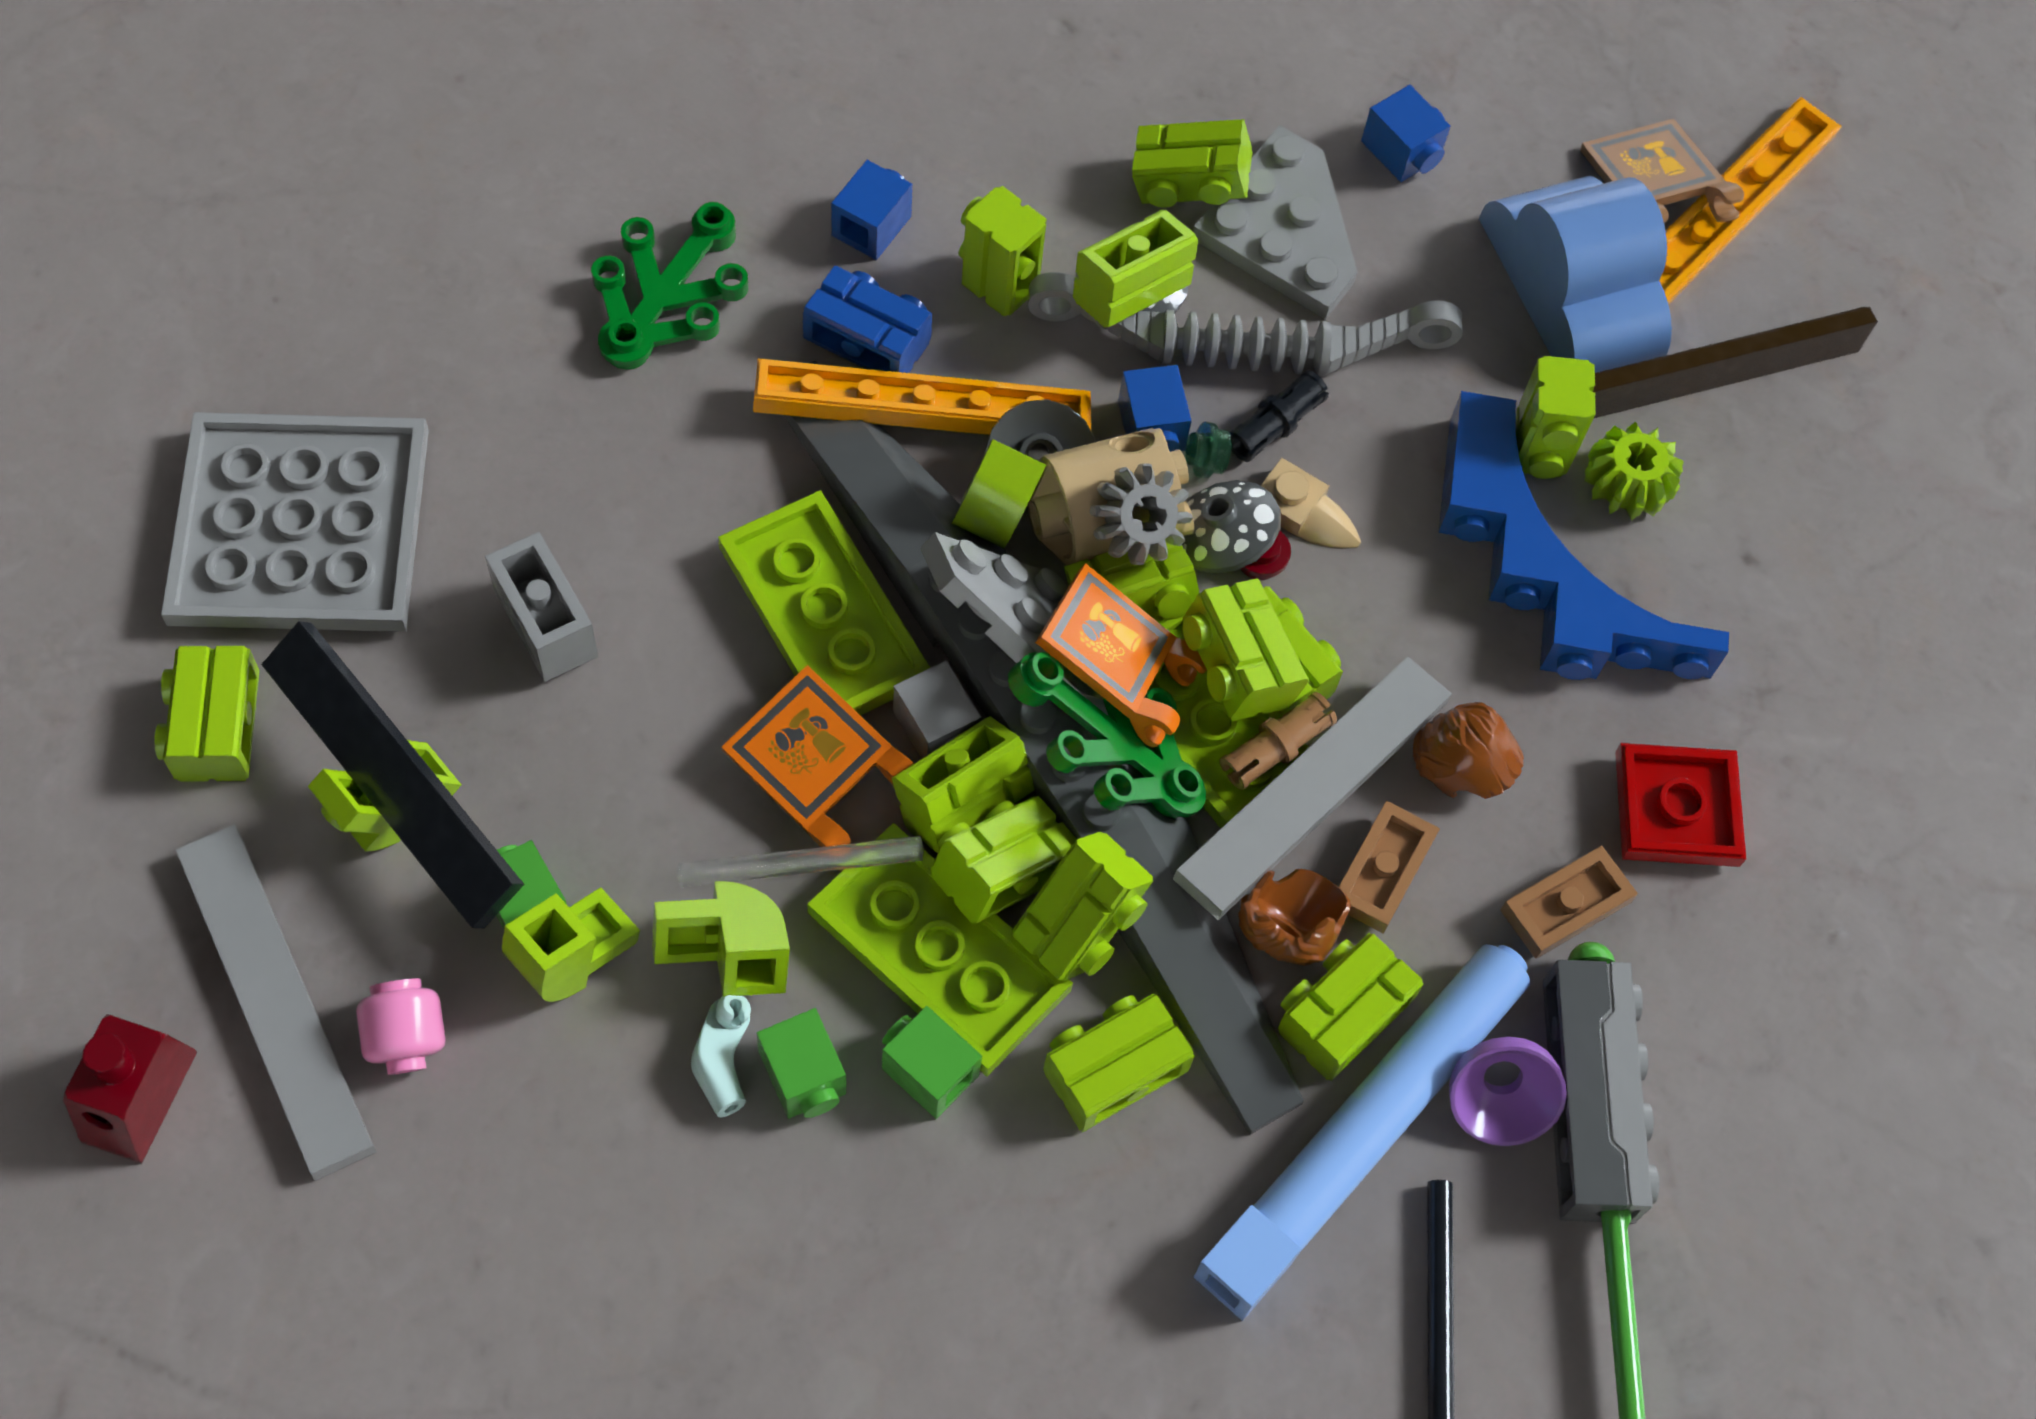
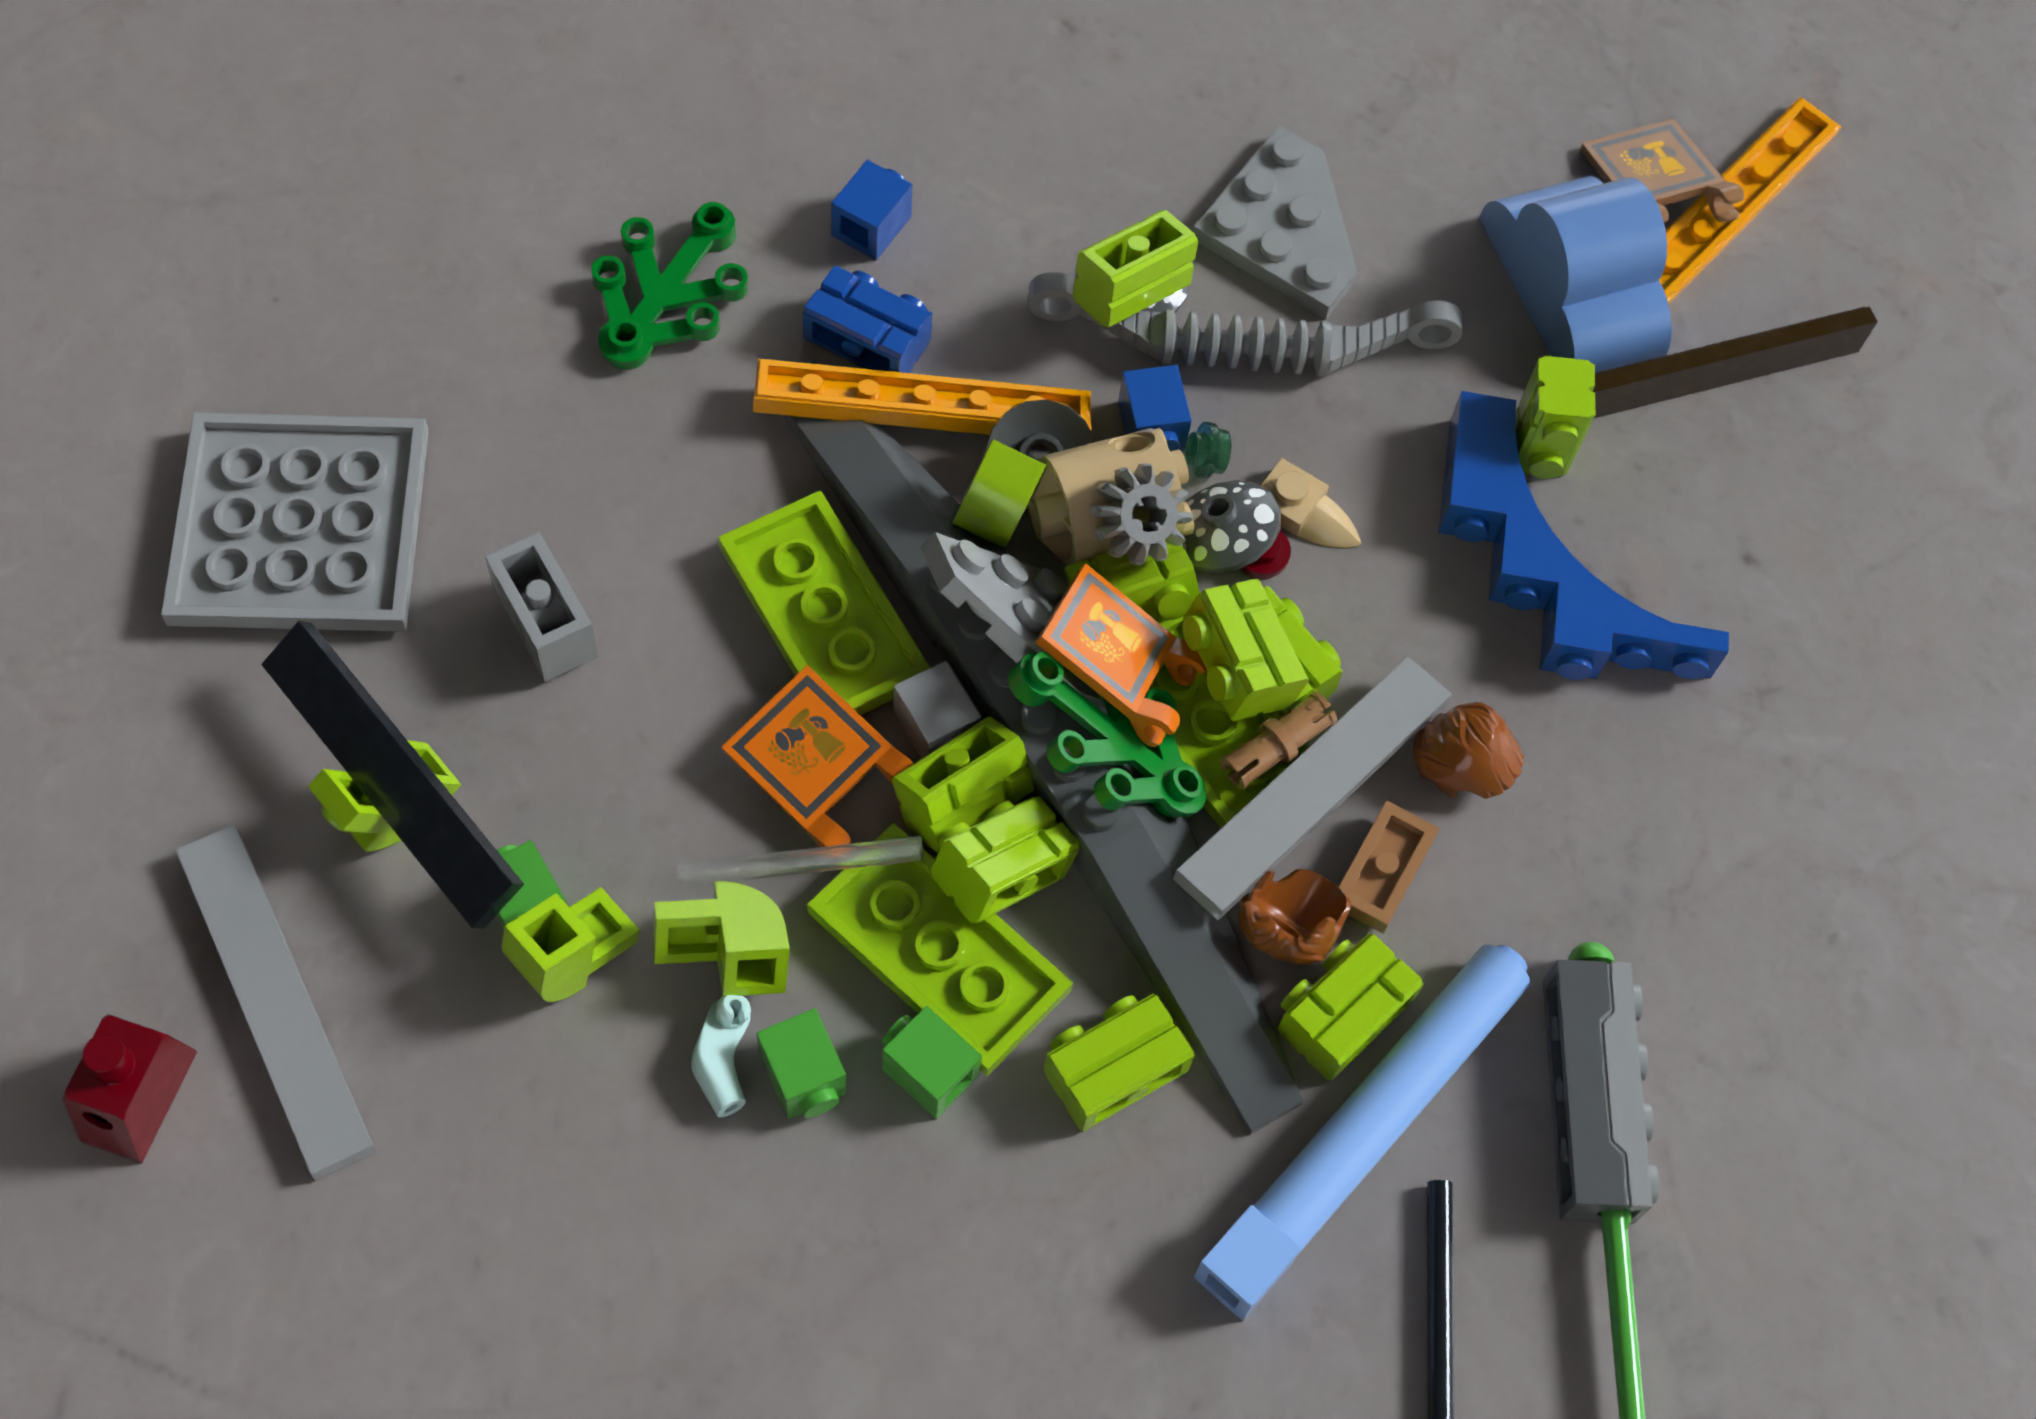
(208, 713): lime brick -> none
(400, 1025): bright pink head -> none
(1001, 249): lime brick -> none
(1083, 907): lime brick -> none
(1192, 162): lime brick -> none
(1278, 415): black pin -> none
(1406, 133): blue brick -> none
(1512, 1111): medium lavender piece -> none
(1568, 902): medium nougat plate -> none
(1633, 470): lime gear -> none
(1680, 805): red plate -> none

